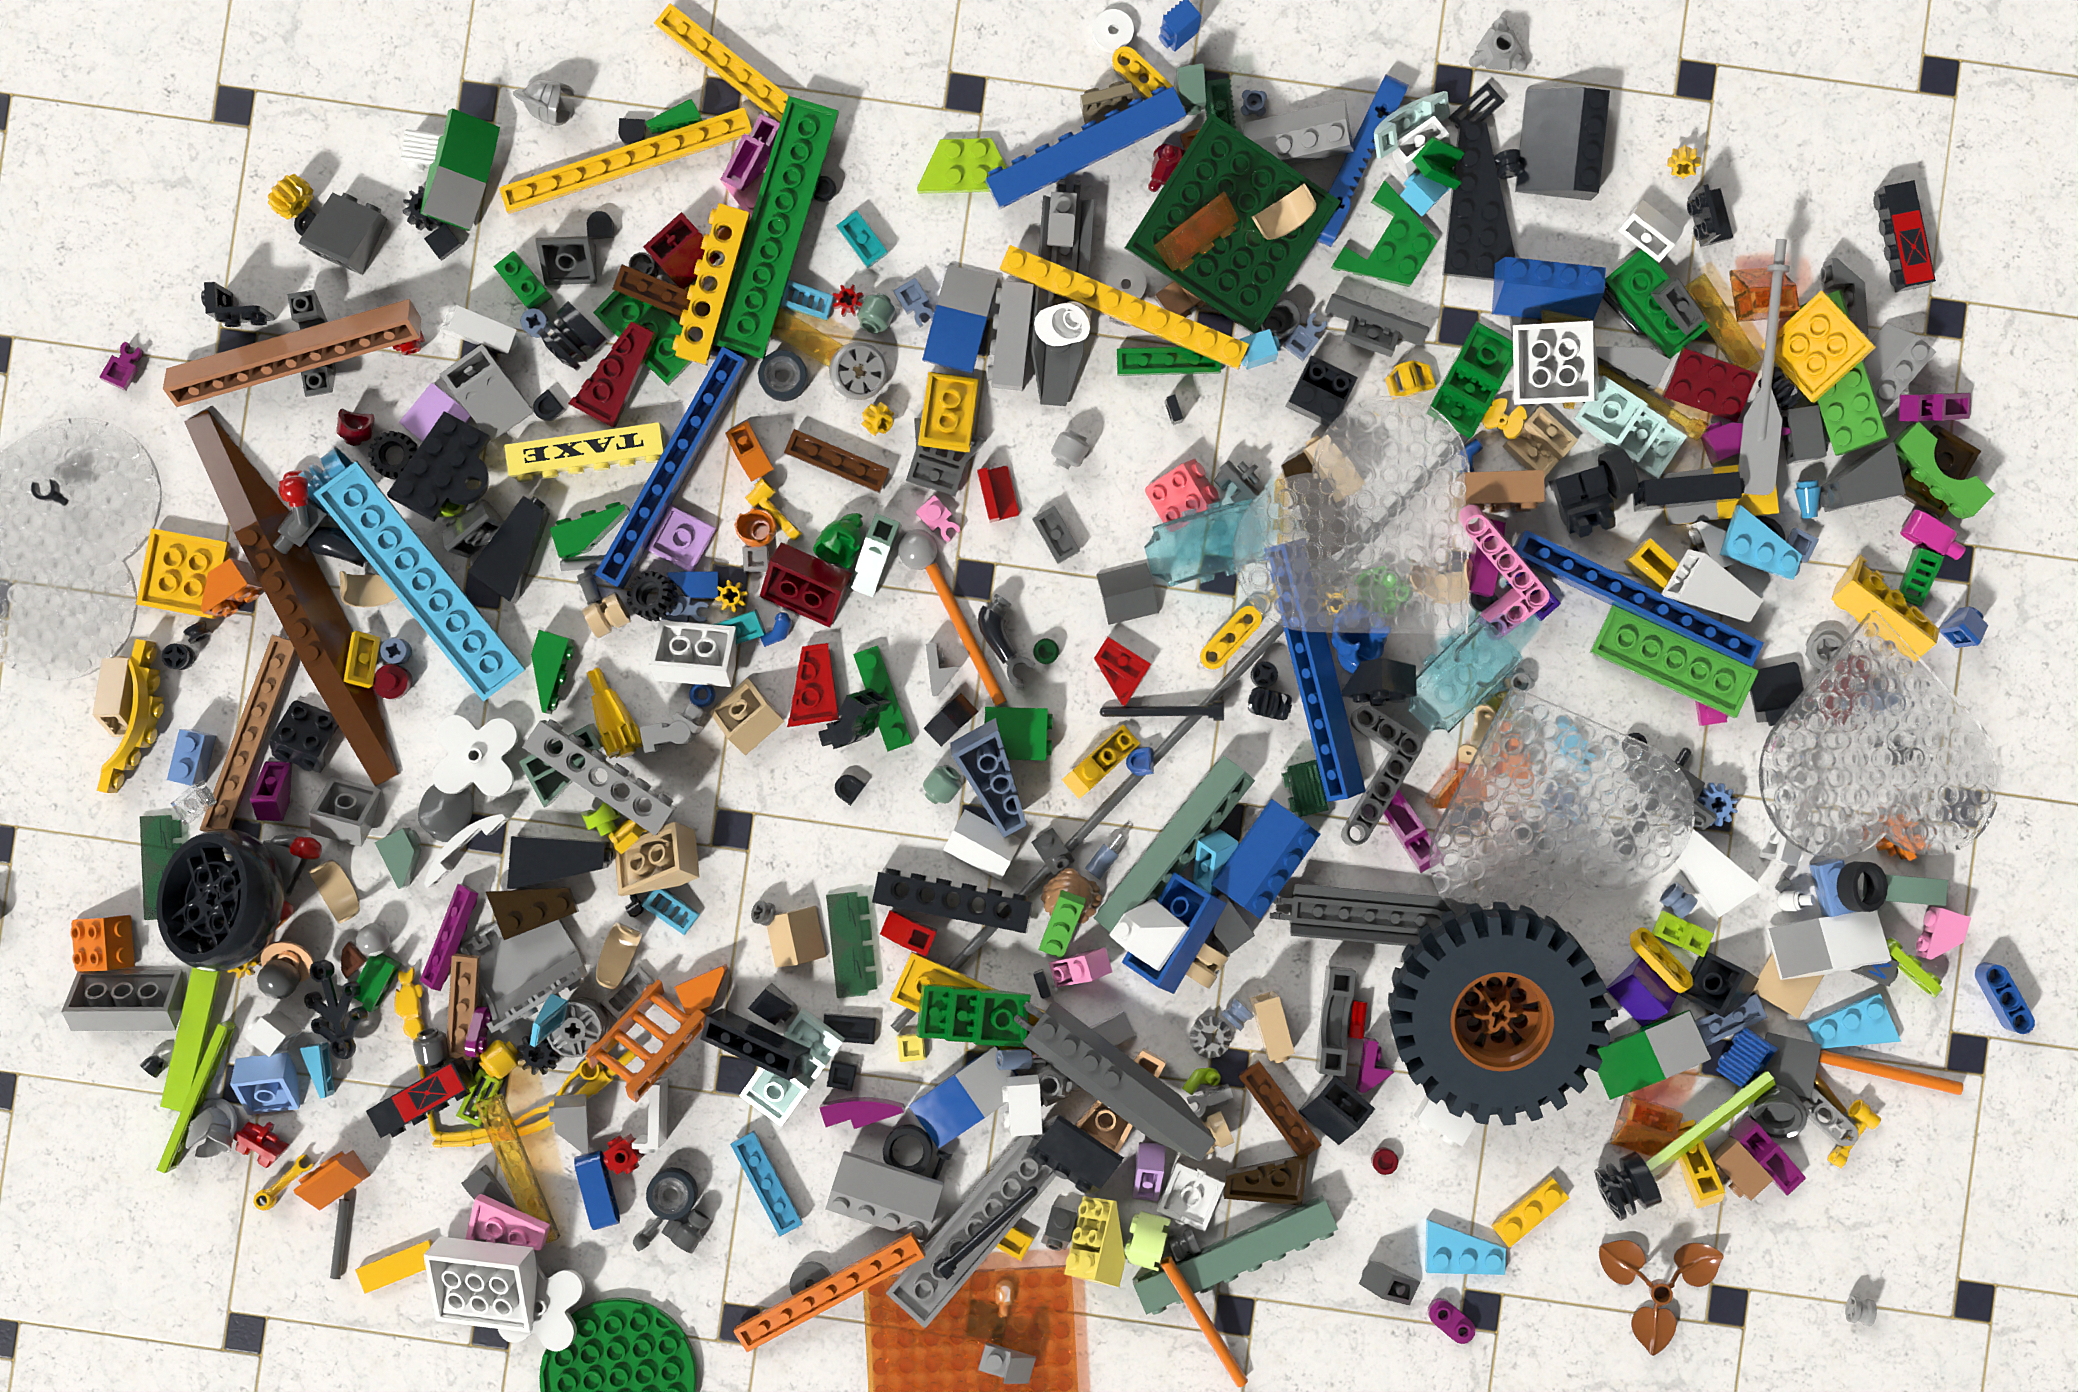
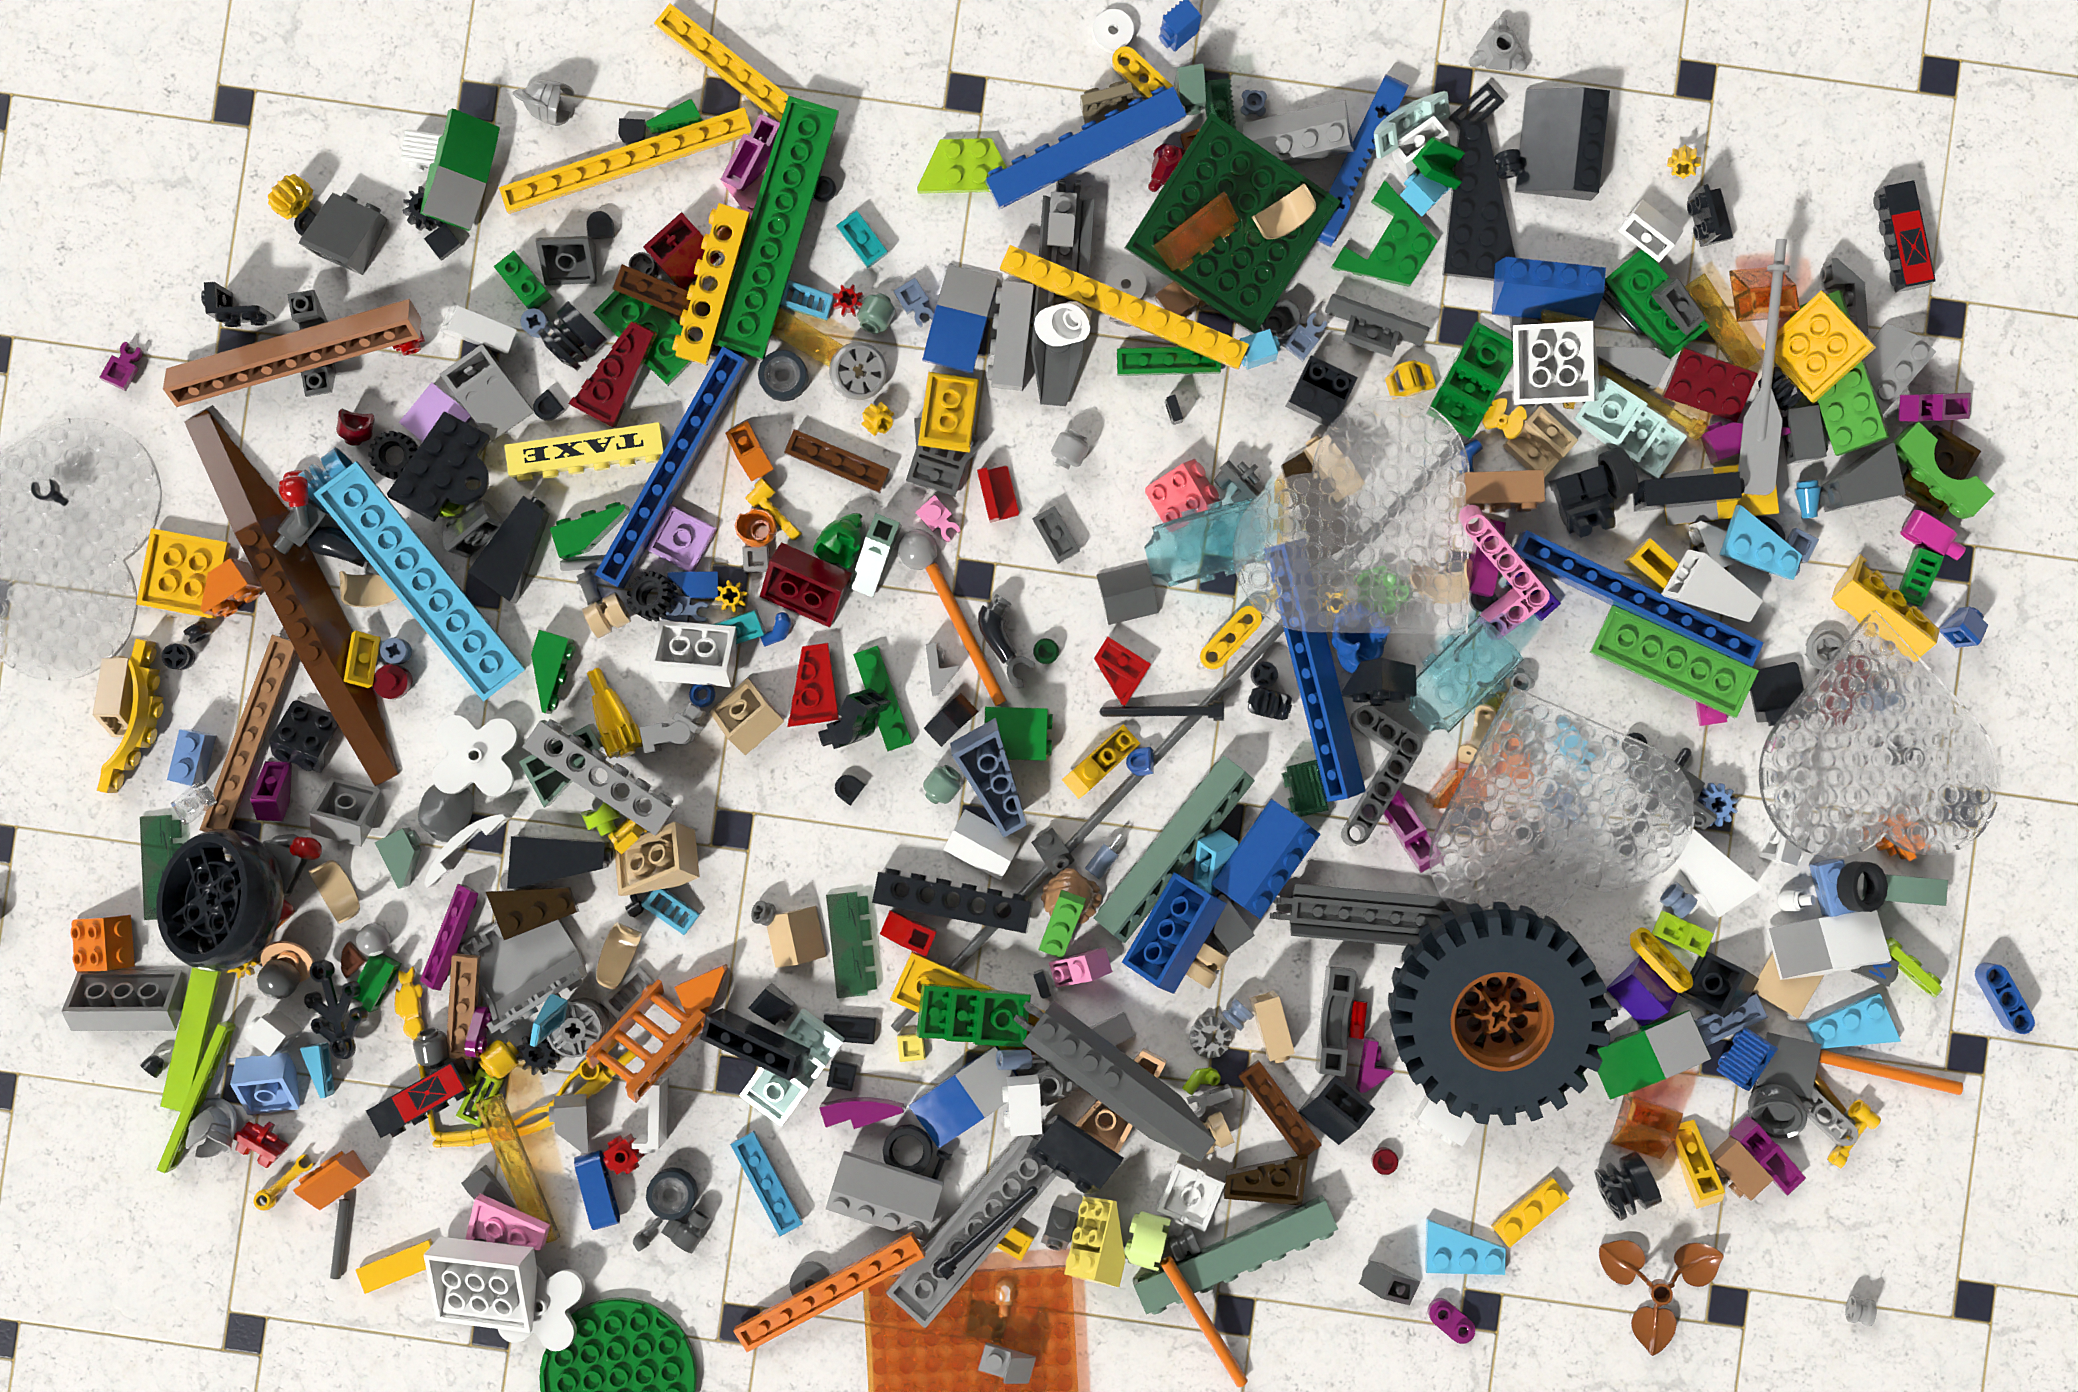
(1148, 1171): lavender slope -> none
(1149, 933): white slope -> none
(1710, 1123): lime tile -> none
(1783, 883): dark grey piece -> none
(1941, 932): bright pink slope -> none

